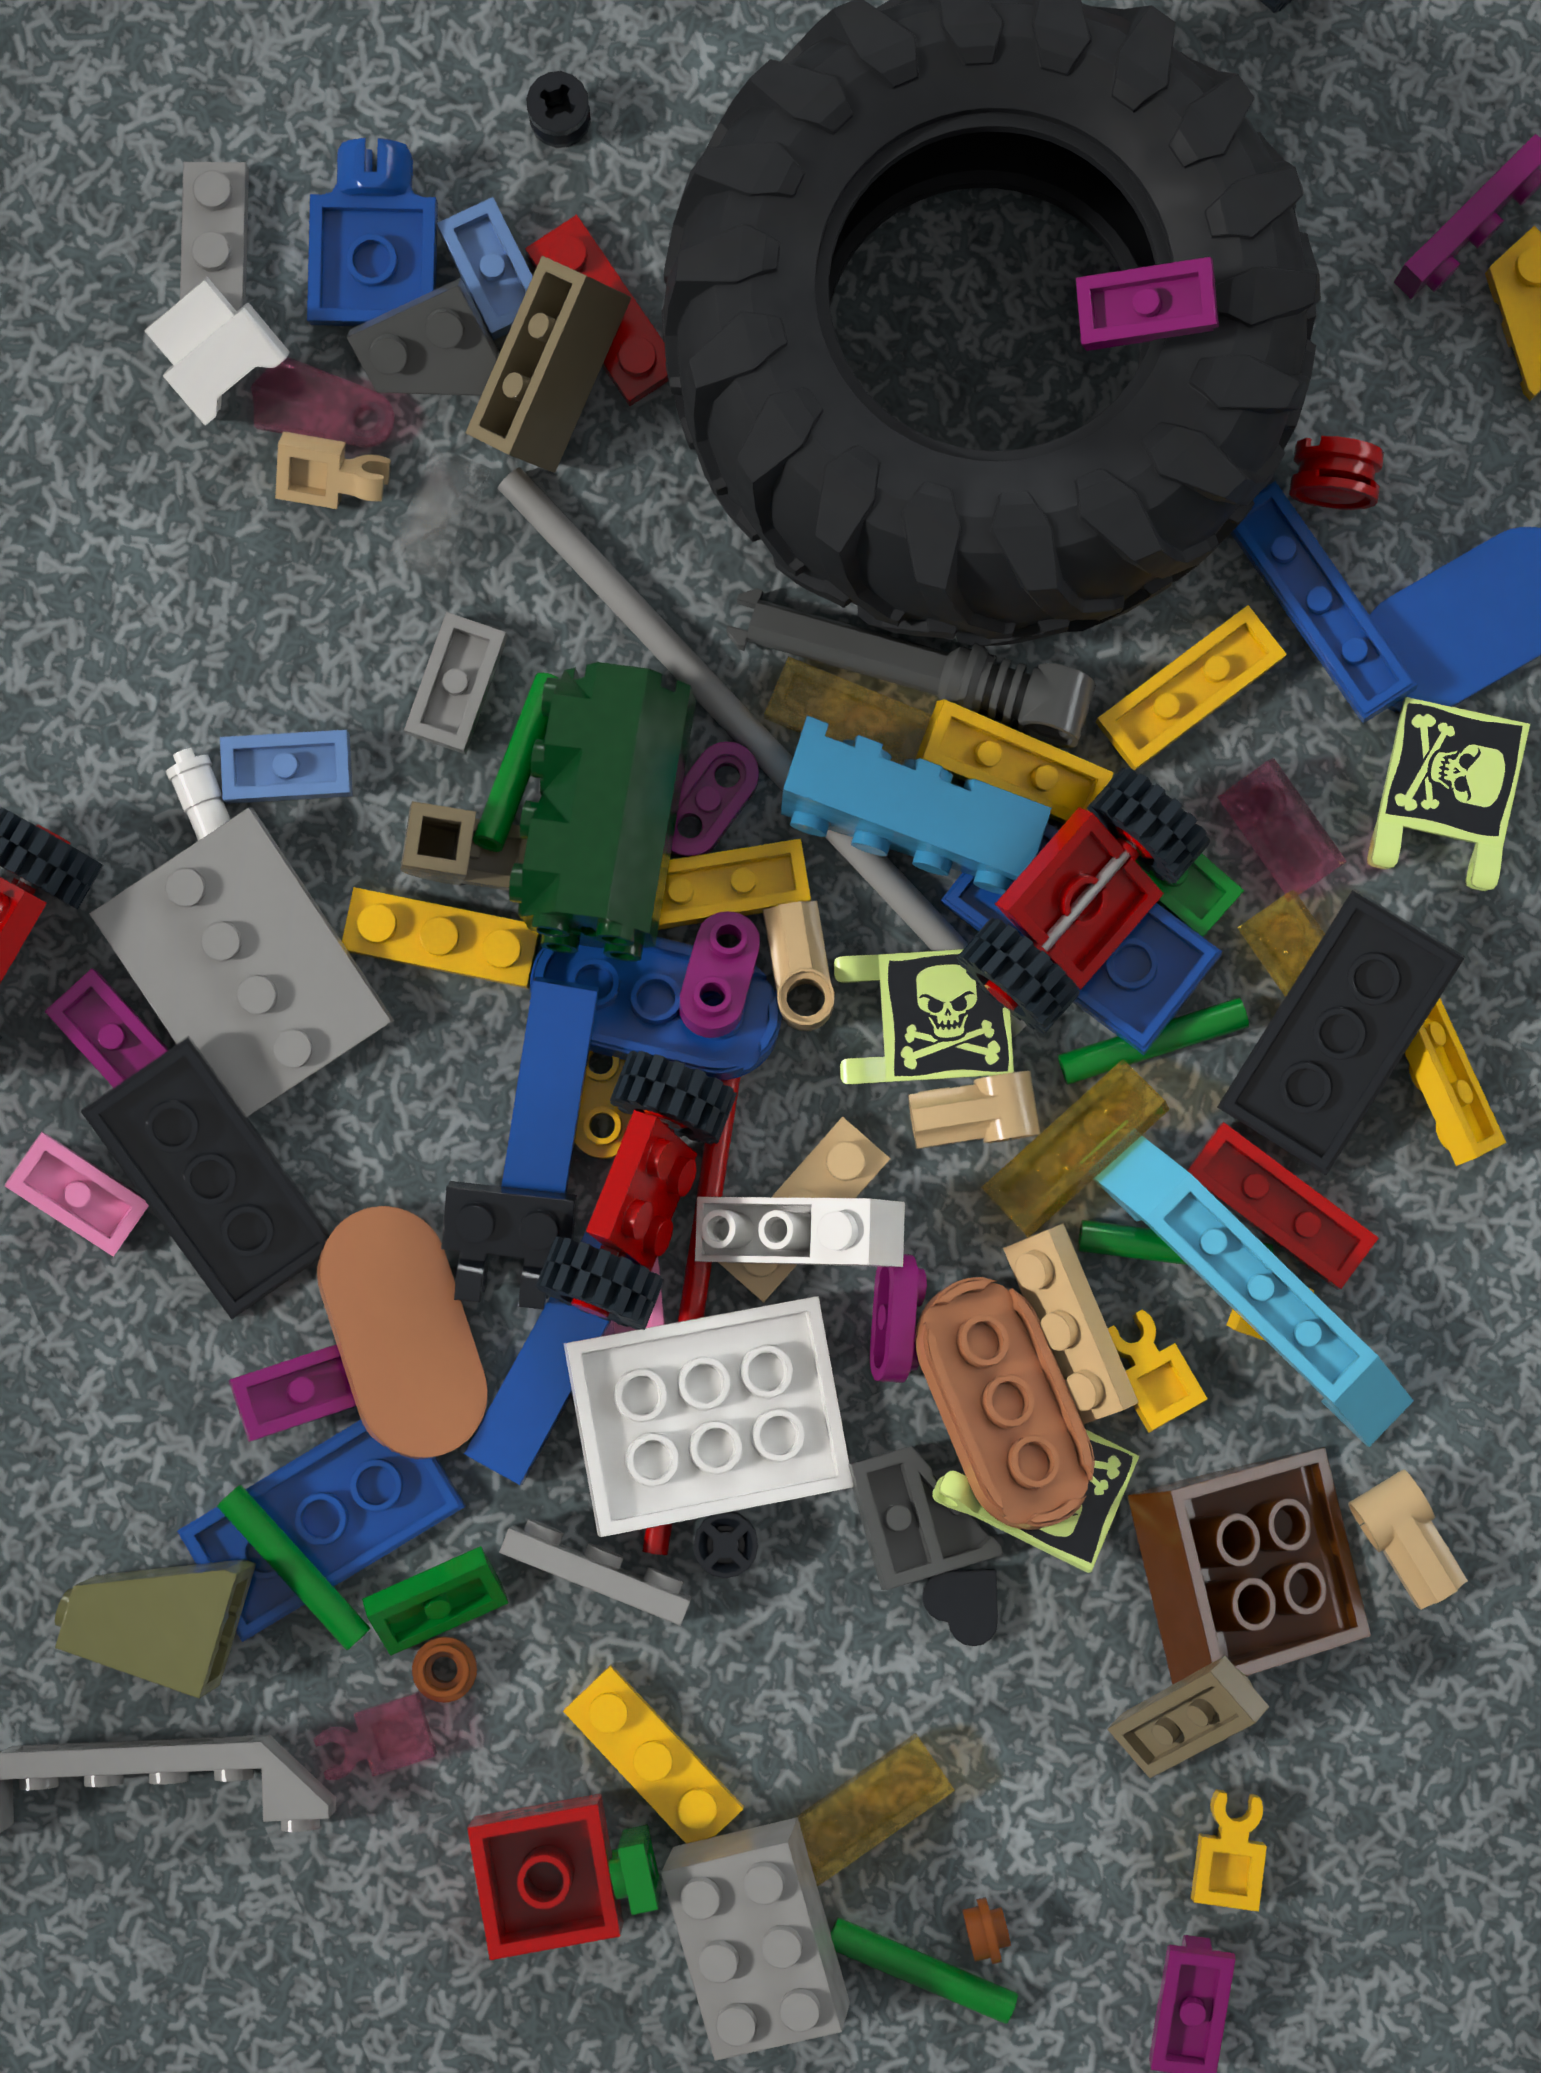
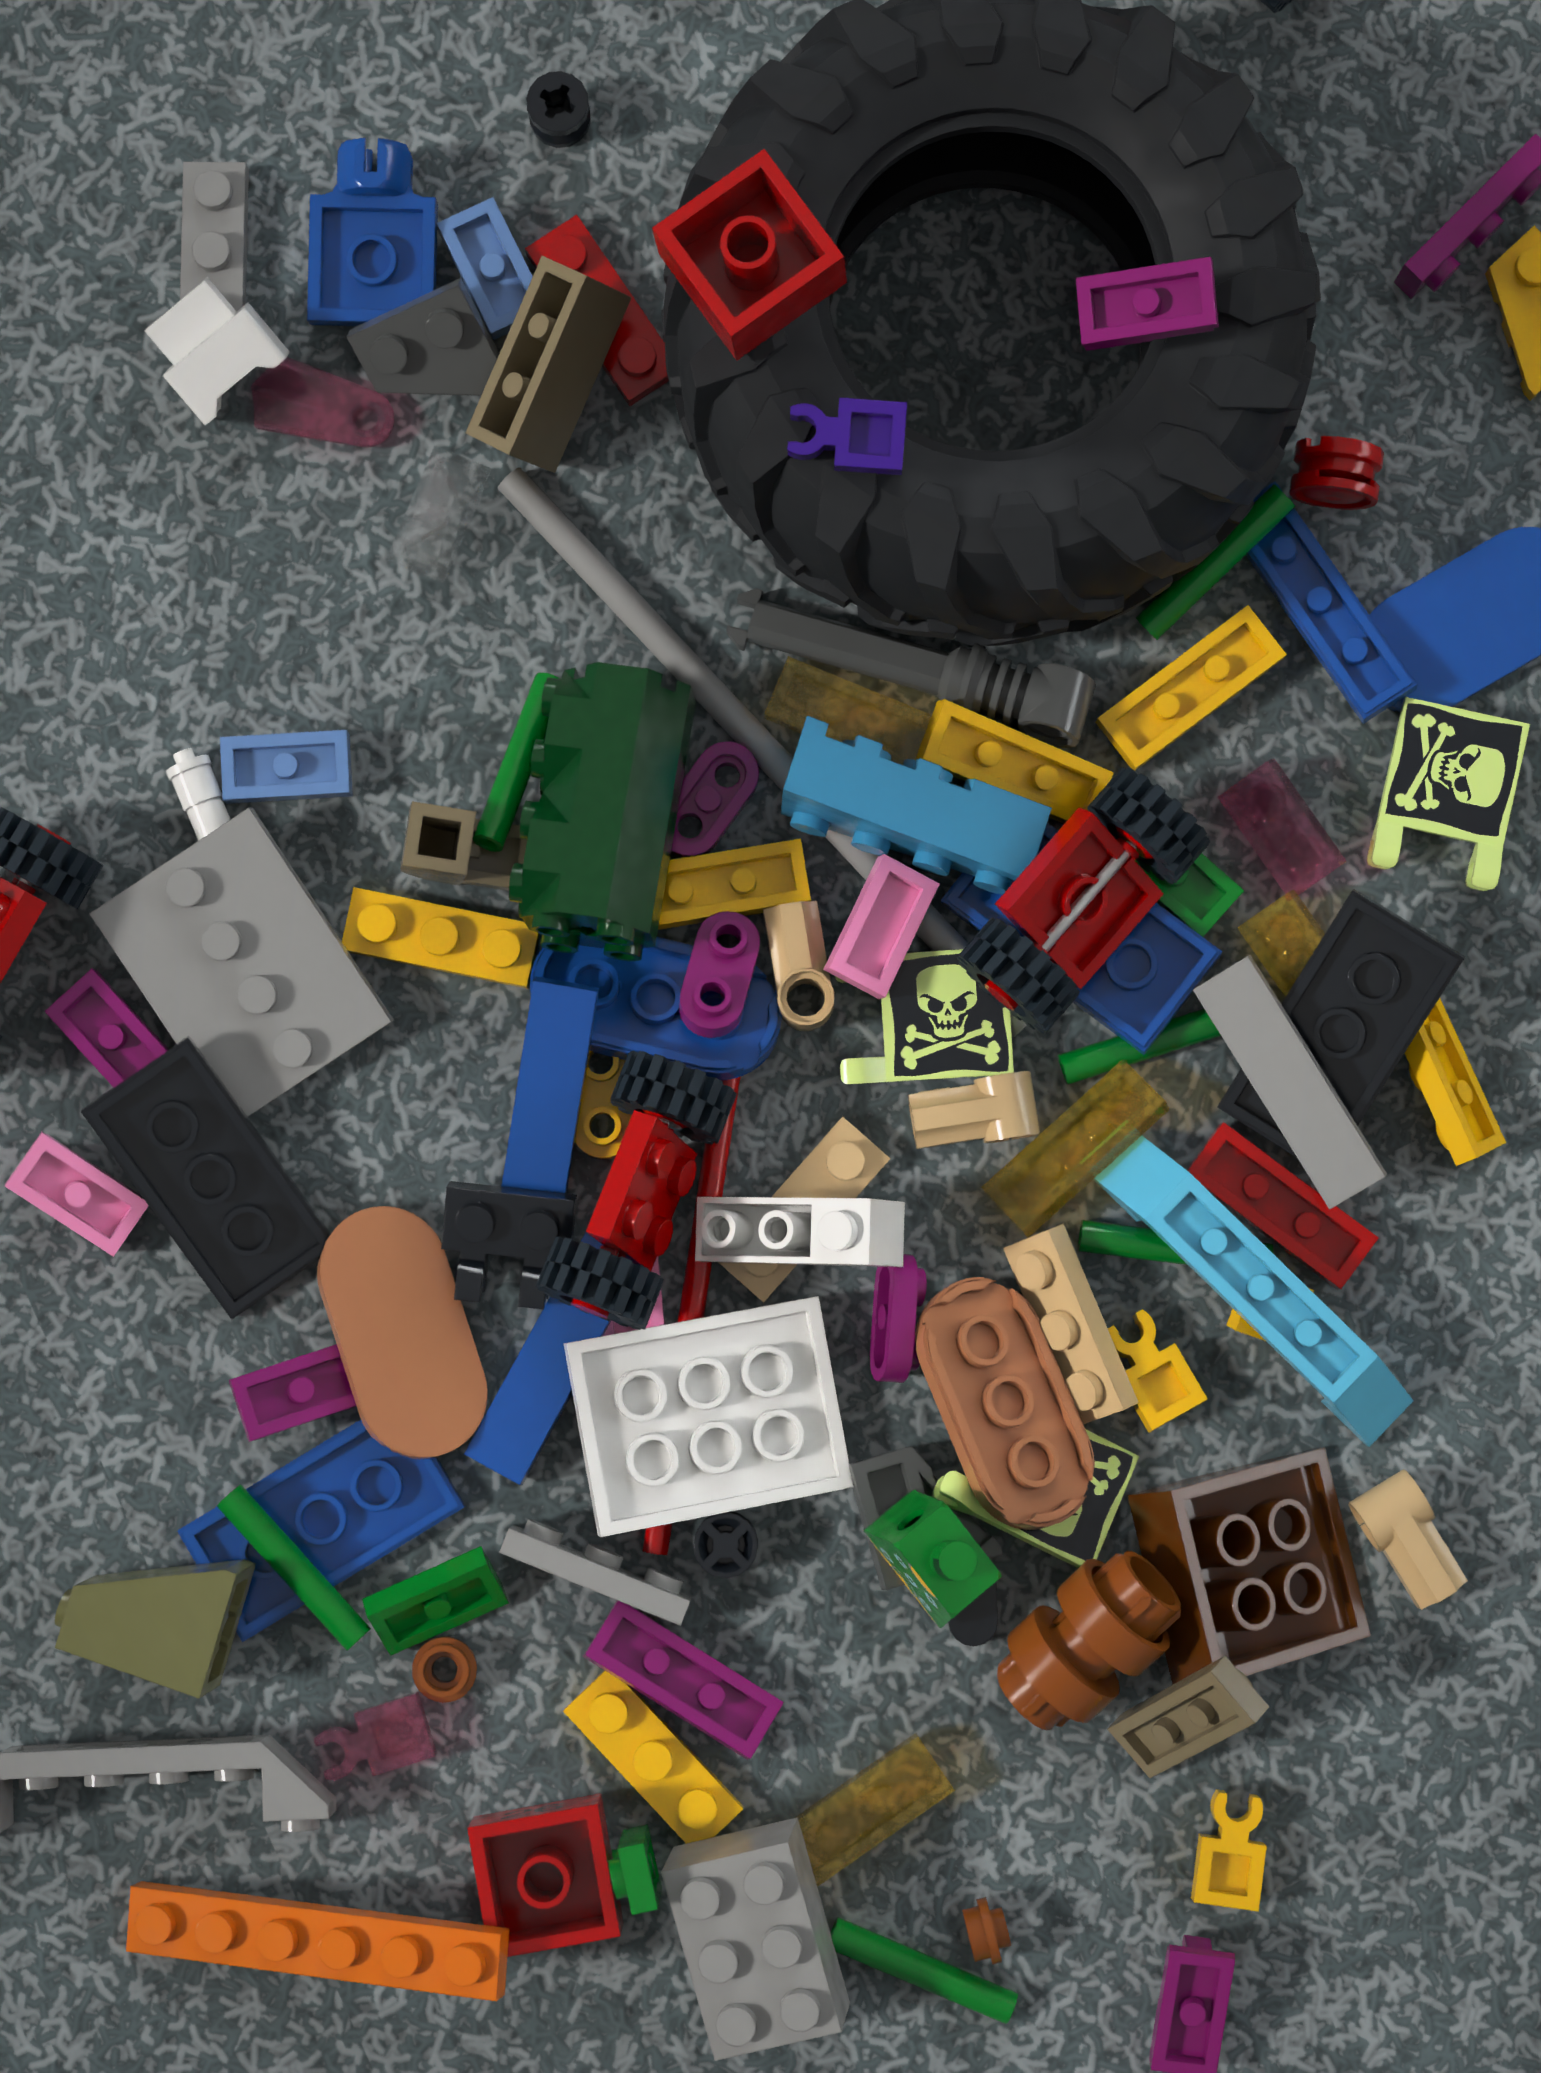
(318, 474): tan plate -> none
(318, 1940): none -> orange plate
(456, 683): light grey plate -> none
(683, 1679): none -> magenta plate
(750, 254): none -> red brick
(865, 435): none -> dark purple plate
(881, 926): none -> bright pink tile
(933, 1555): none -> green torso
(1108, 1622): none -> dark orange piece
(1184, 593): none -> green piece
(1290, 1082): none -> light grey tile

